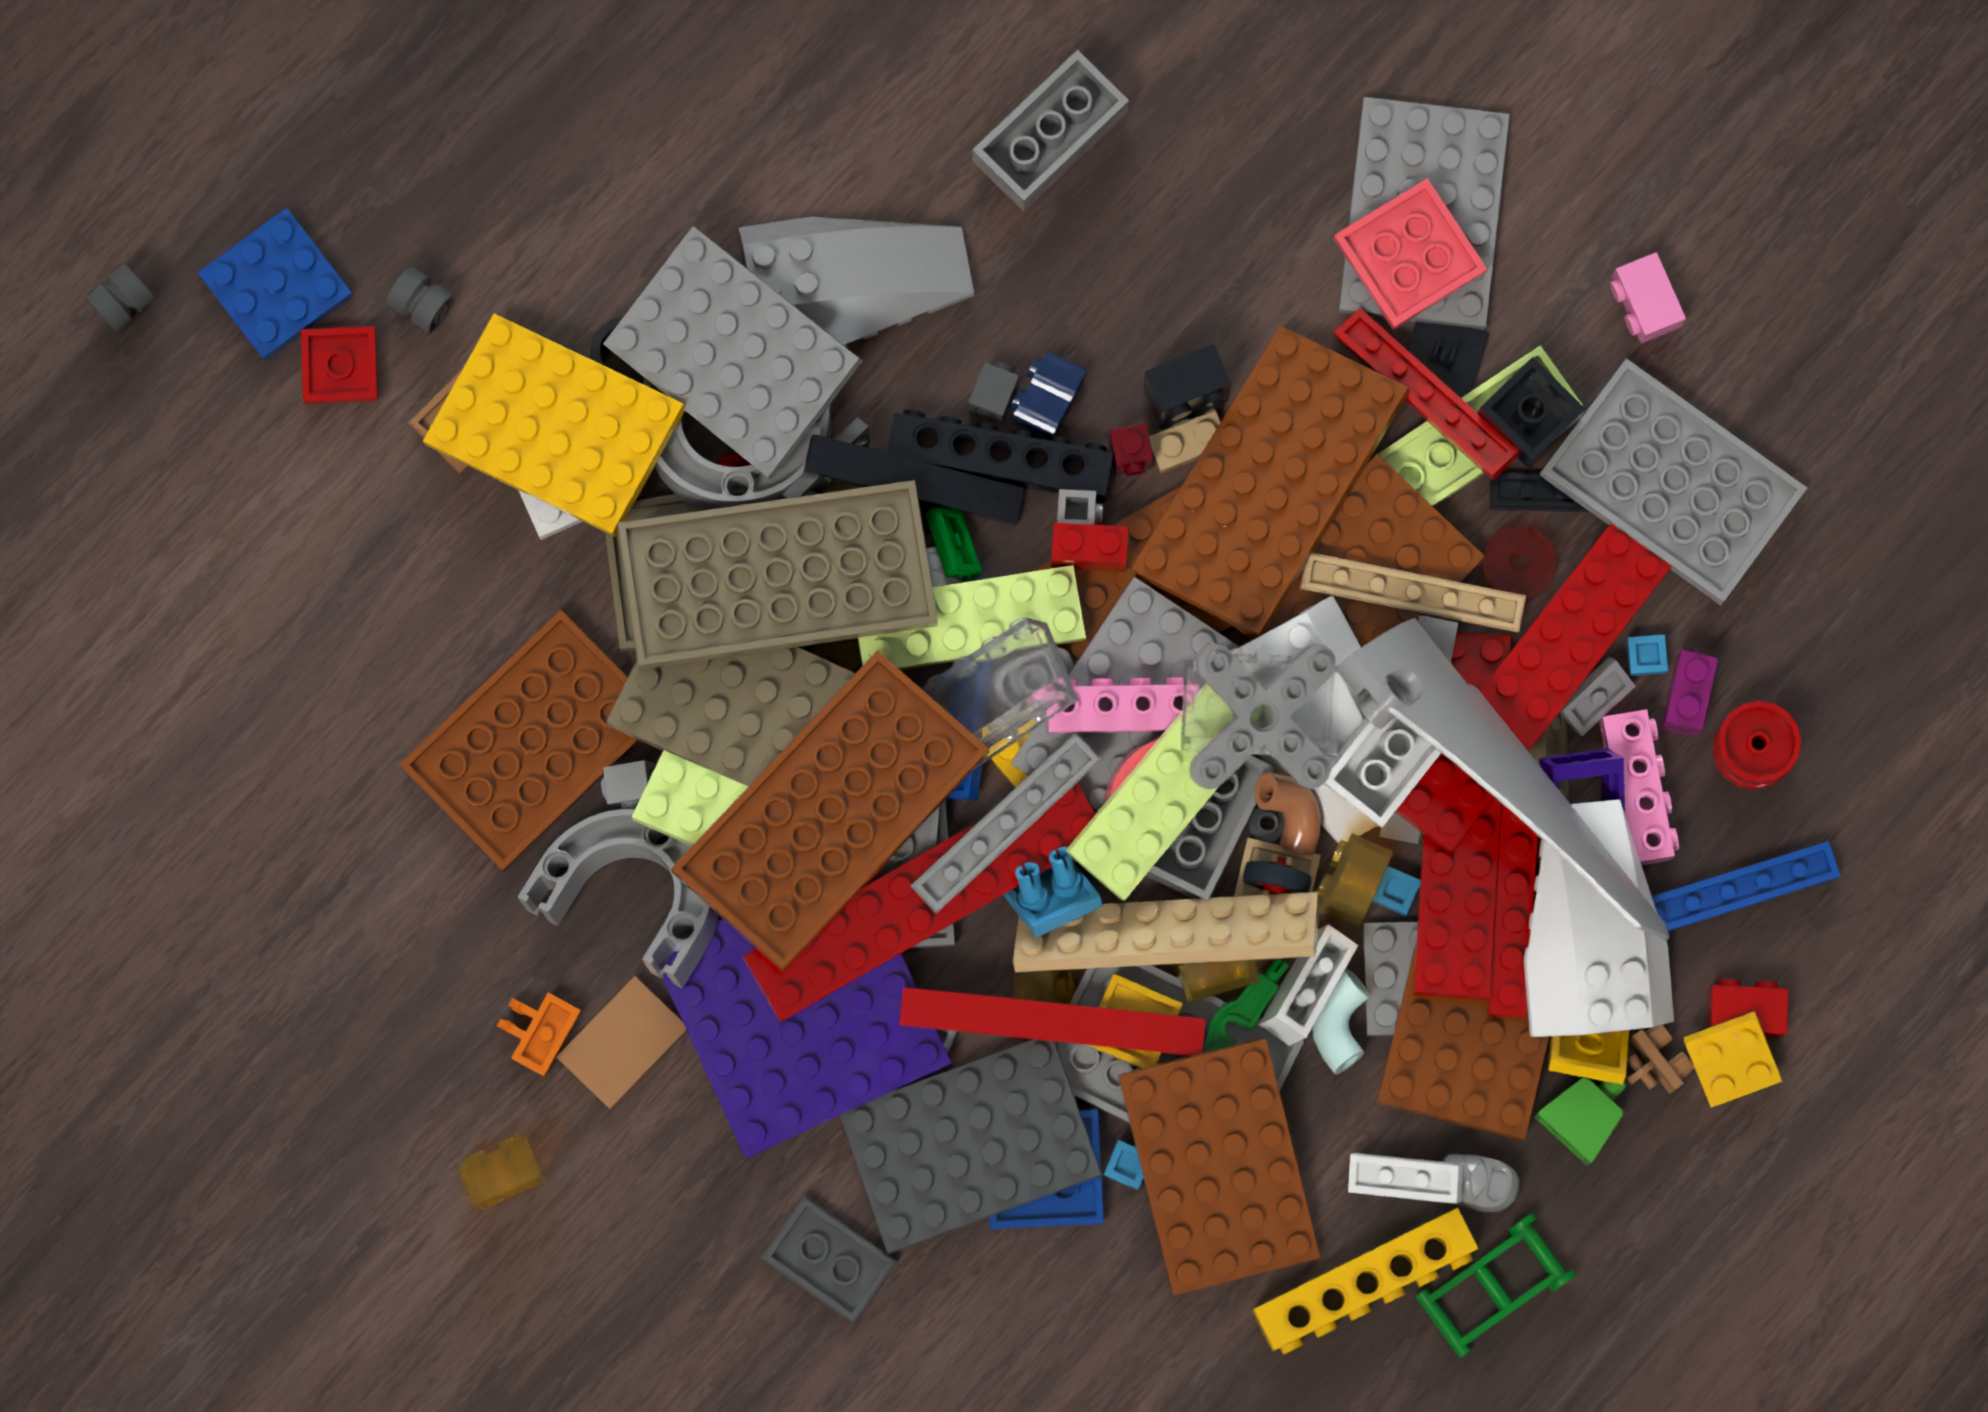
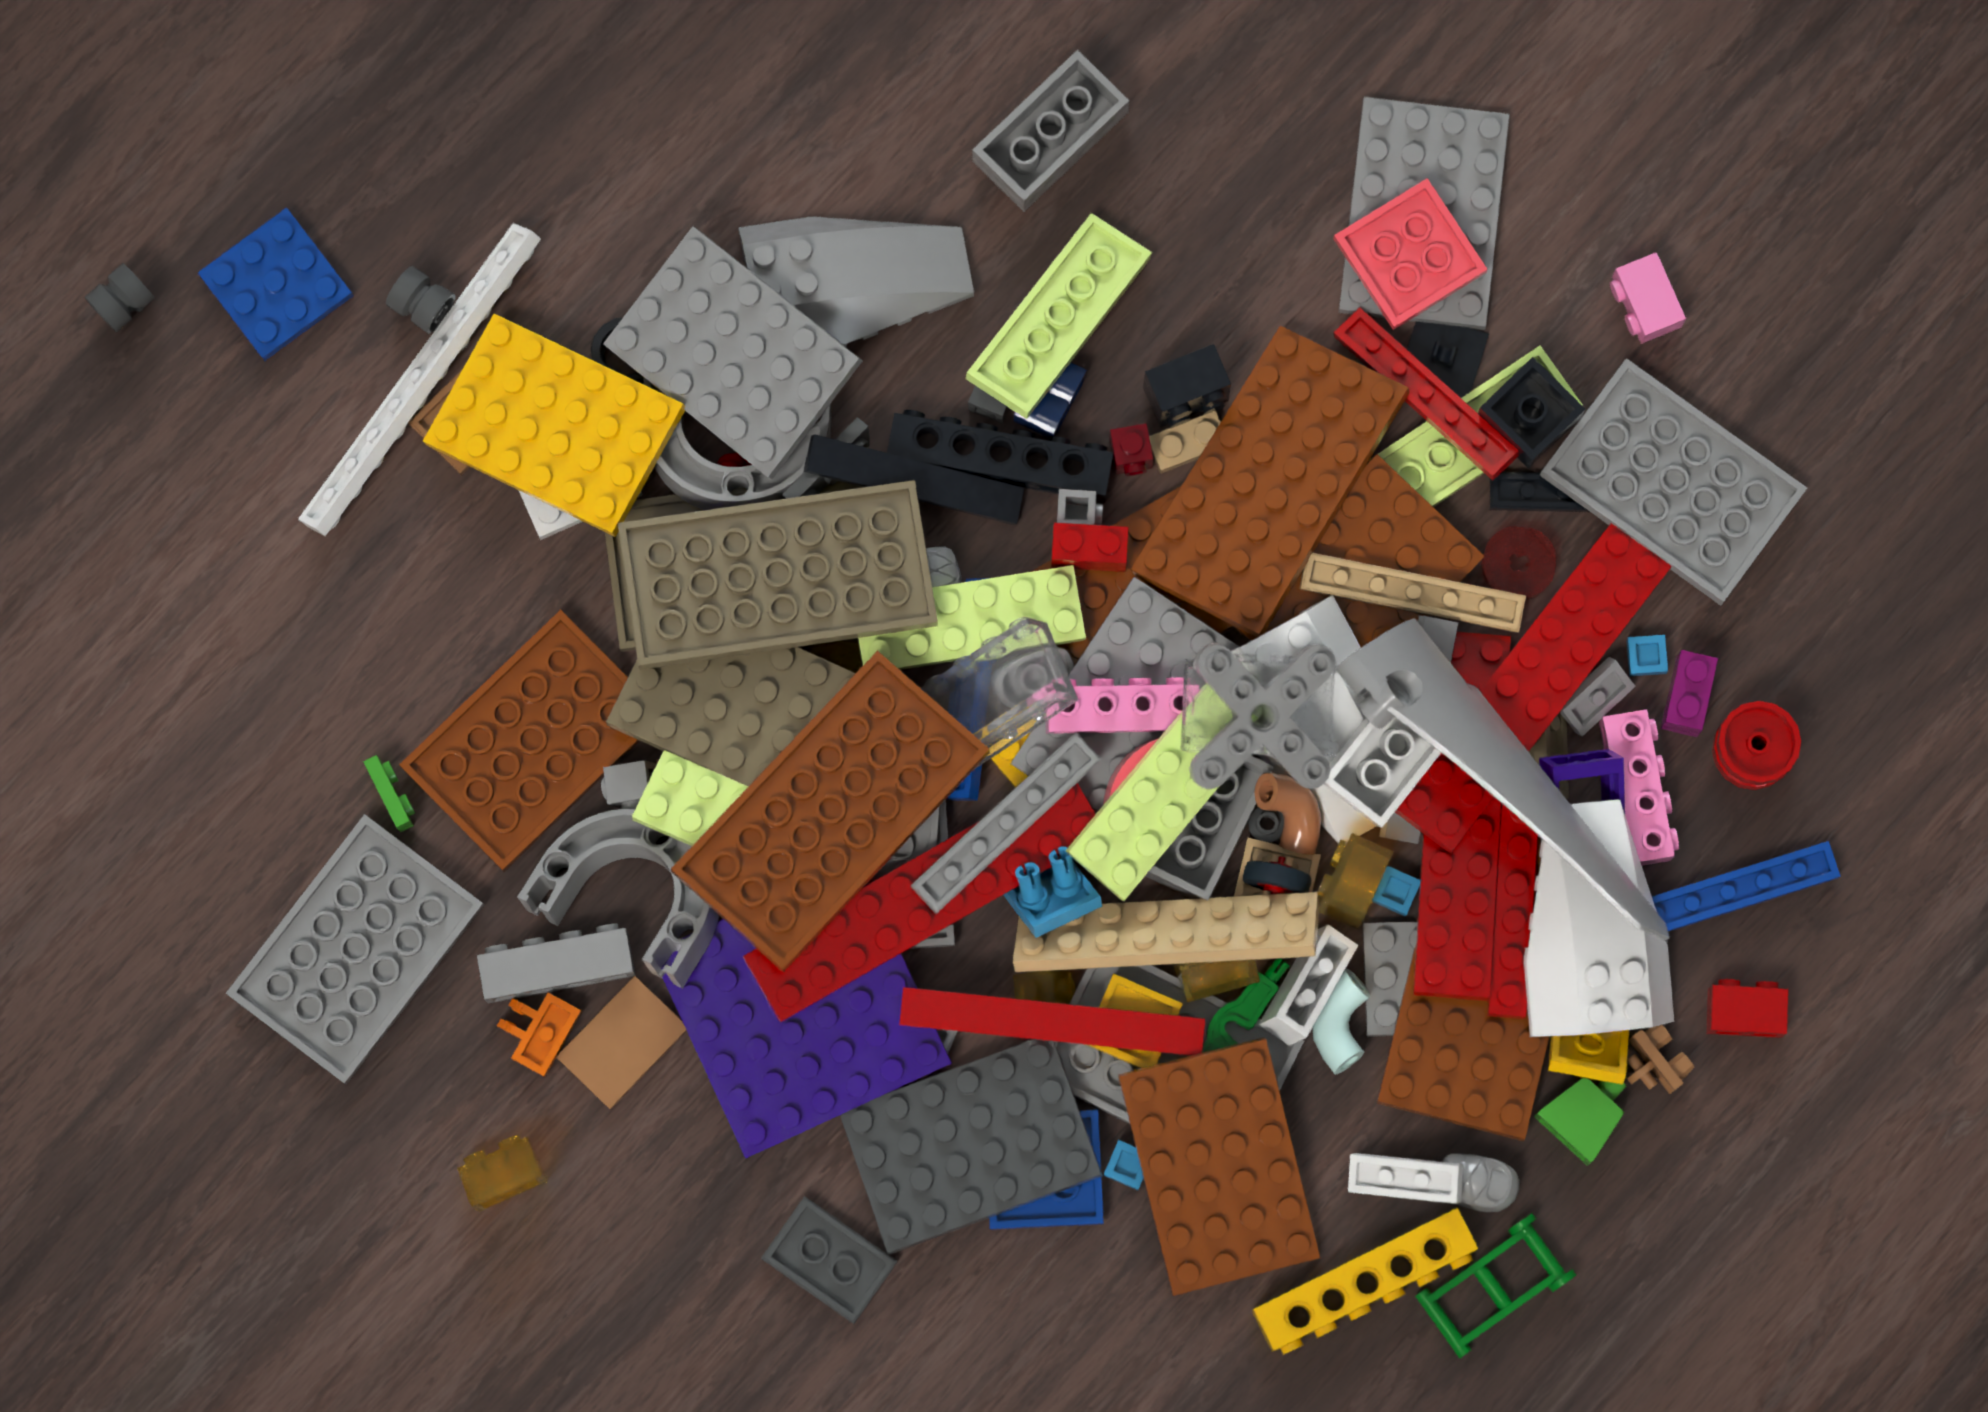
(339, 365): red plate -> none
(355, 949): none -> light grey plate
(397, 806): none -> bright green plate
(419, 379): none -> white plate
(556, 964): none -> light grey brick
(953, 543): green tile -> none
(1058, 316): none -> yellowish green plate
(1732, 1059): yellow plate -> none

